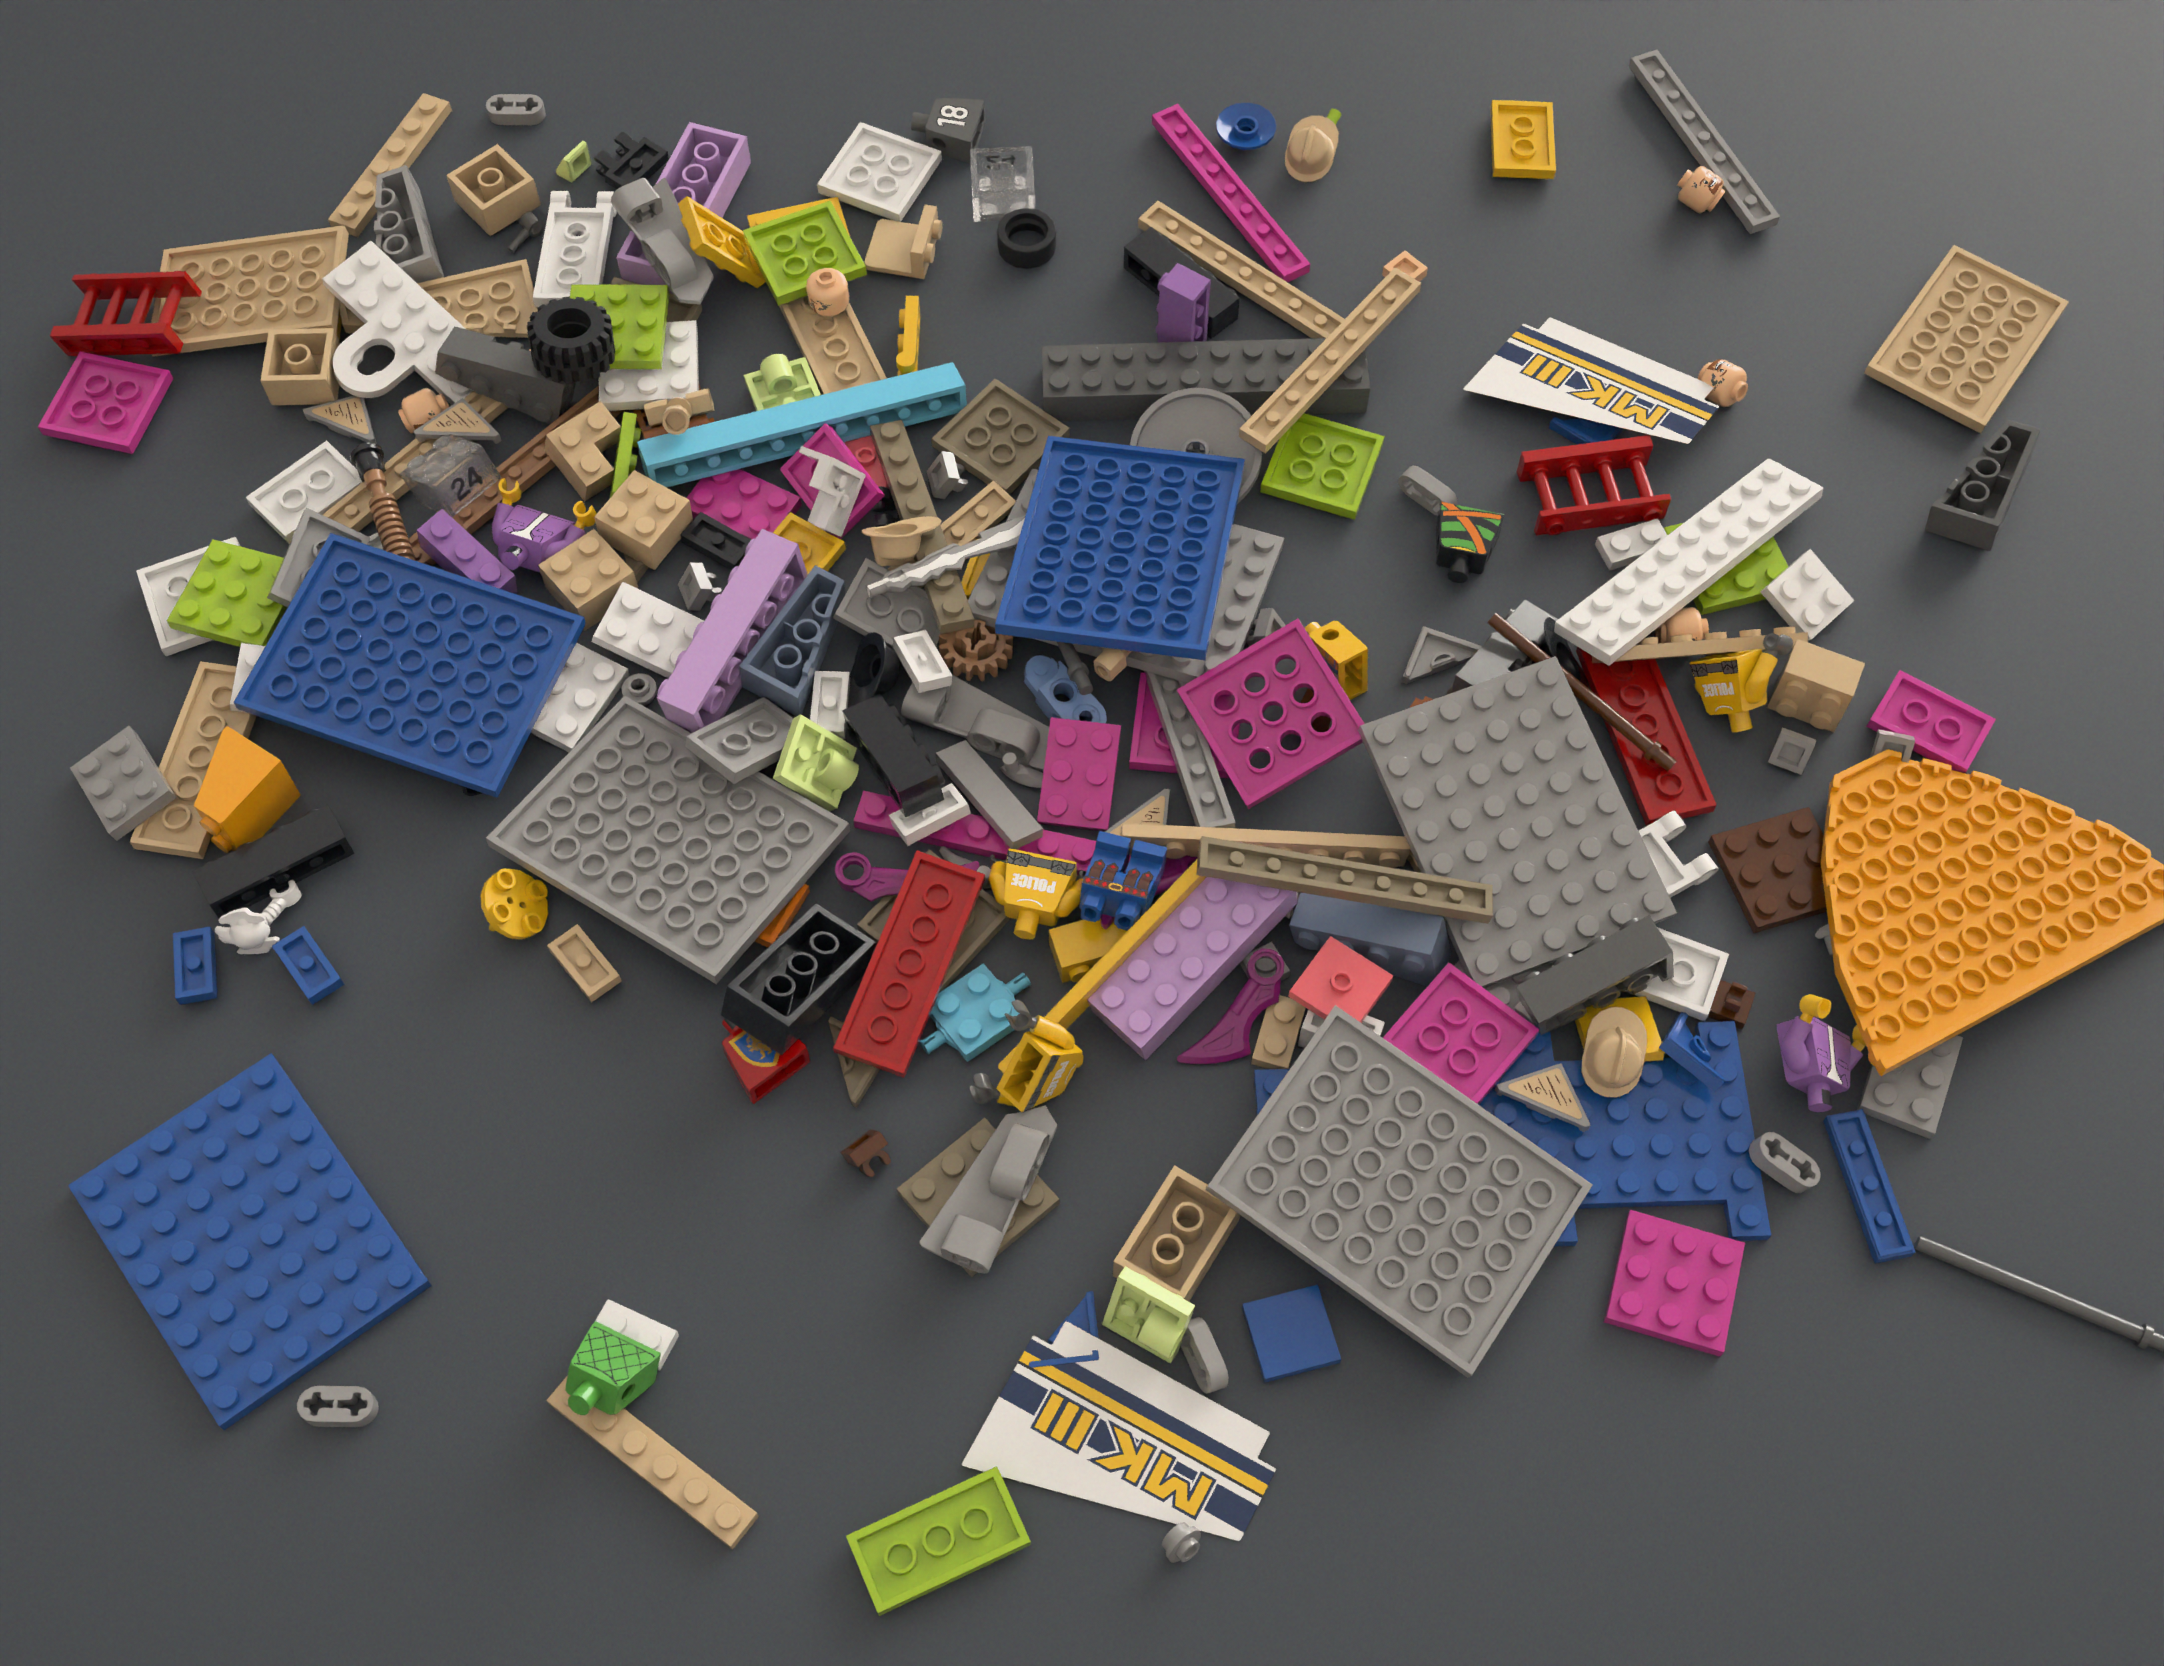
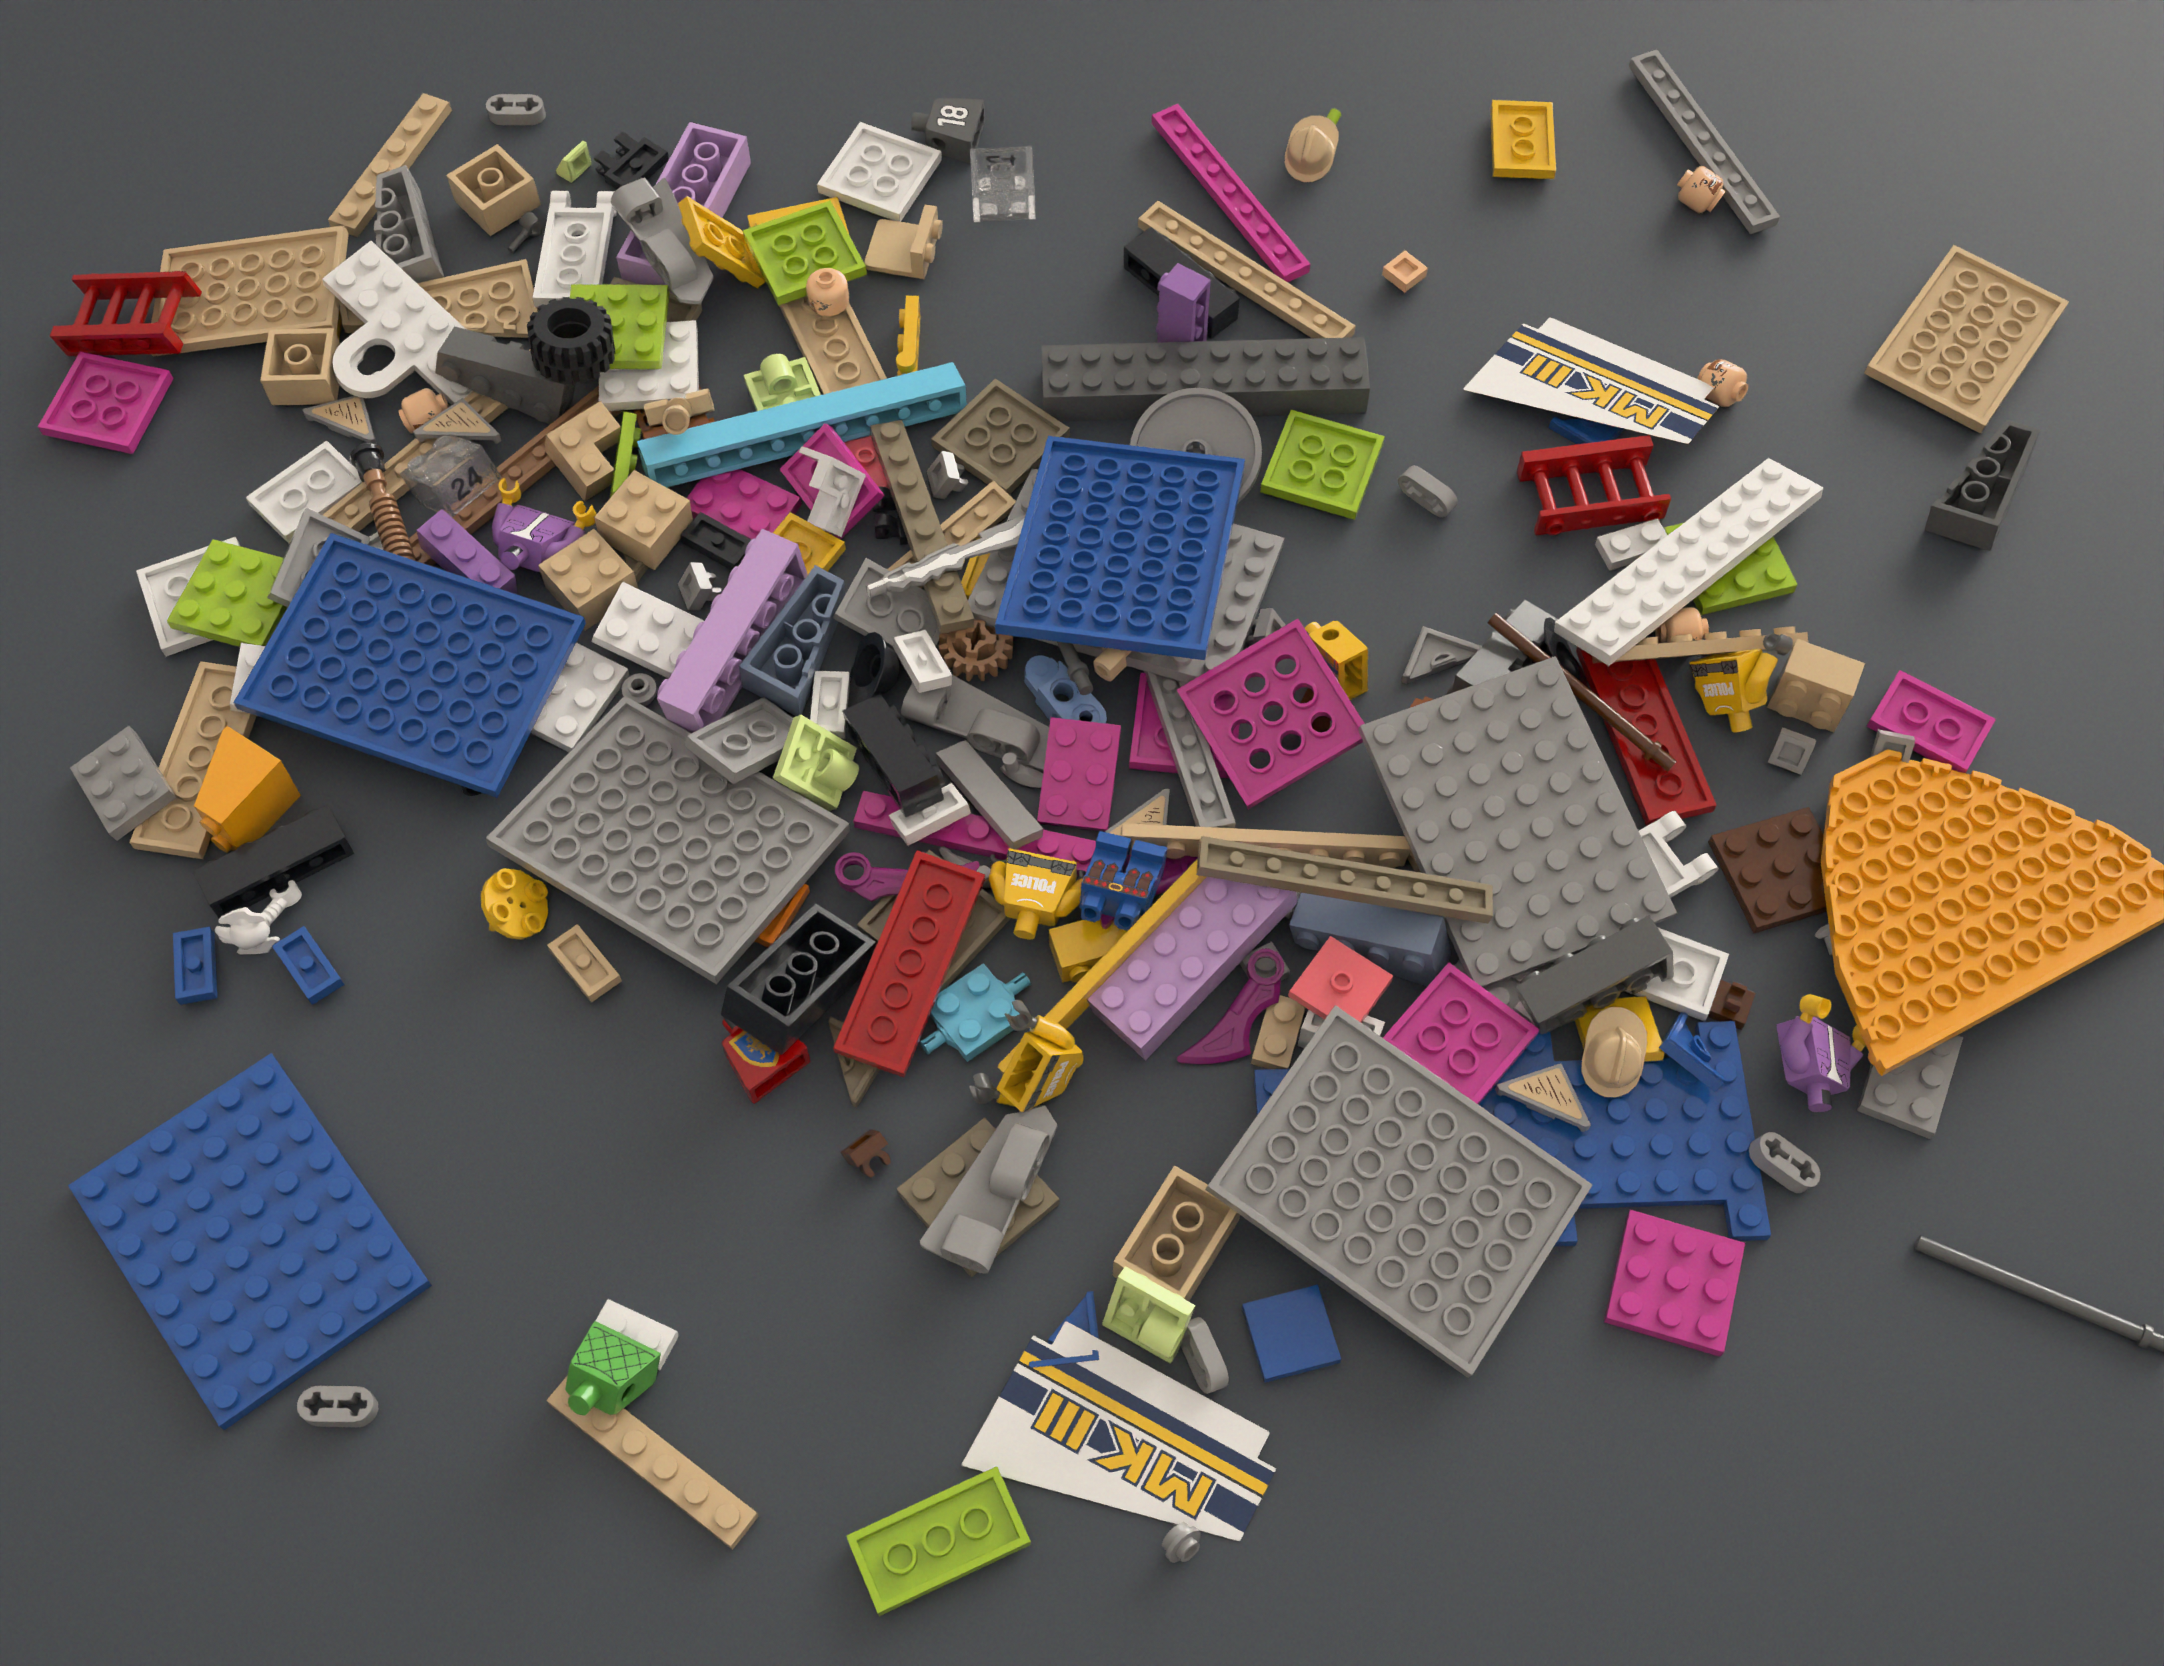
(900, 540): tan piece -> none
(1022, 220): black tyre -> none
(1246, 126): blue dish -> none
(1329, 360): tan plate -> none
(1465, 539): torso -> none
(1807, 595): white plate -> none
(1869, 1186): blue tile -> none

